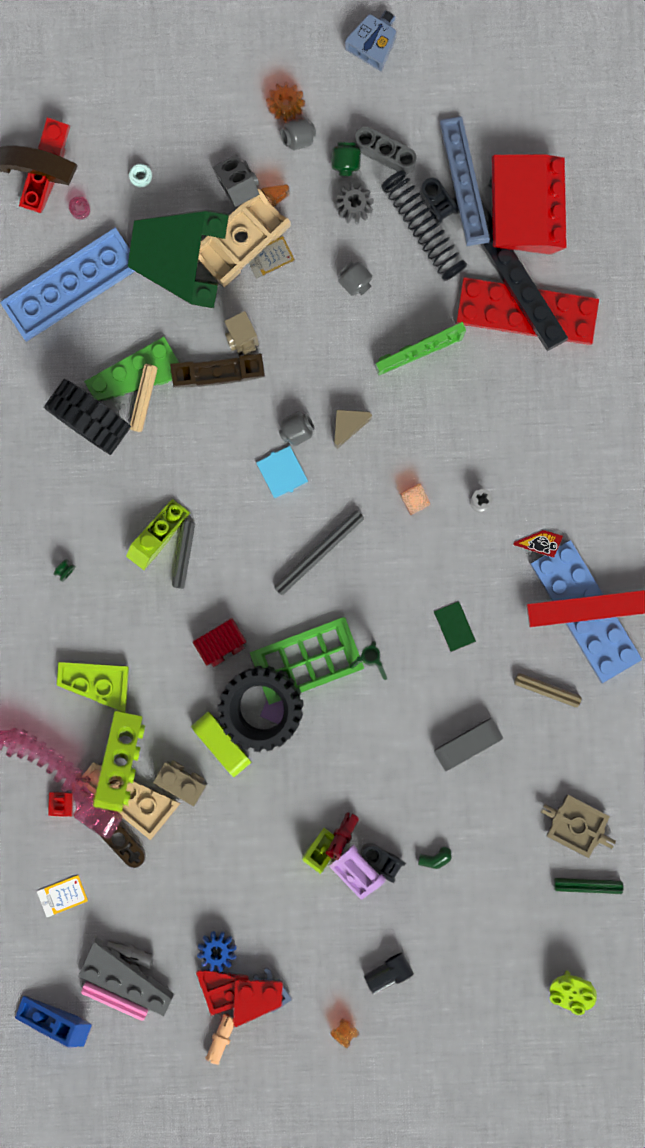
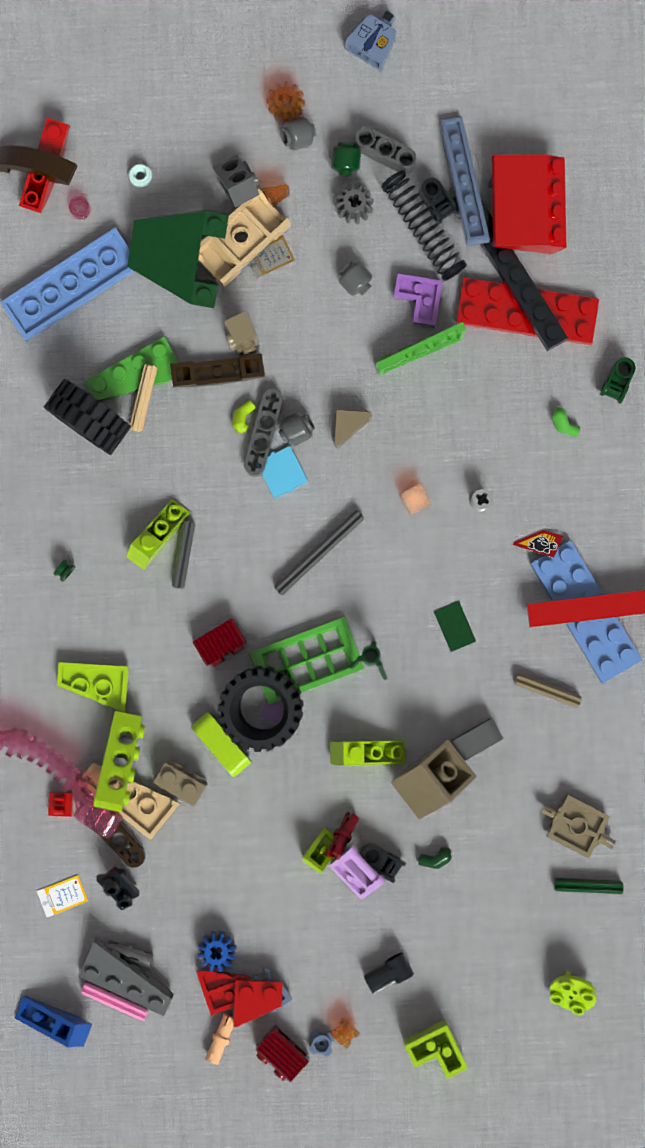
(118, 887): none -> black hips
(239, 416): none -> lime arm
(261, 432): none -> dark grey beam
(282, 1054): none -> dark red brick
(324, 1049): none -> sand blue plate
(367, 752): none -> lime slope
(426, 295): none -> medium lavender plate
(434, 780): none -> dark tan slope
(436, 1043): none -> lime brick
(562, 424): none -> bright green arm
(617, 384): none -> dark green piece

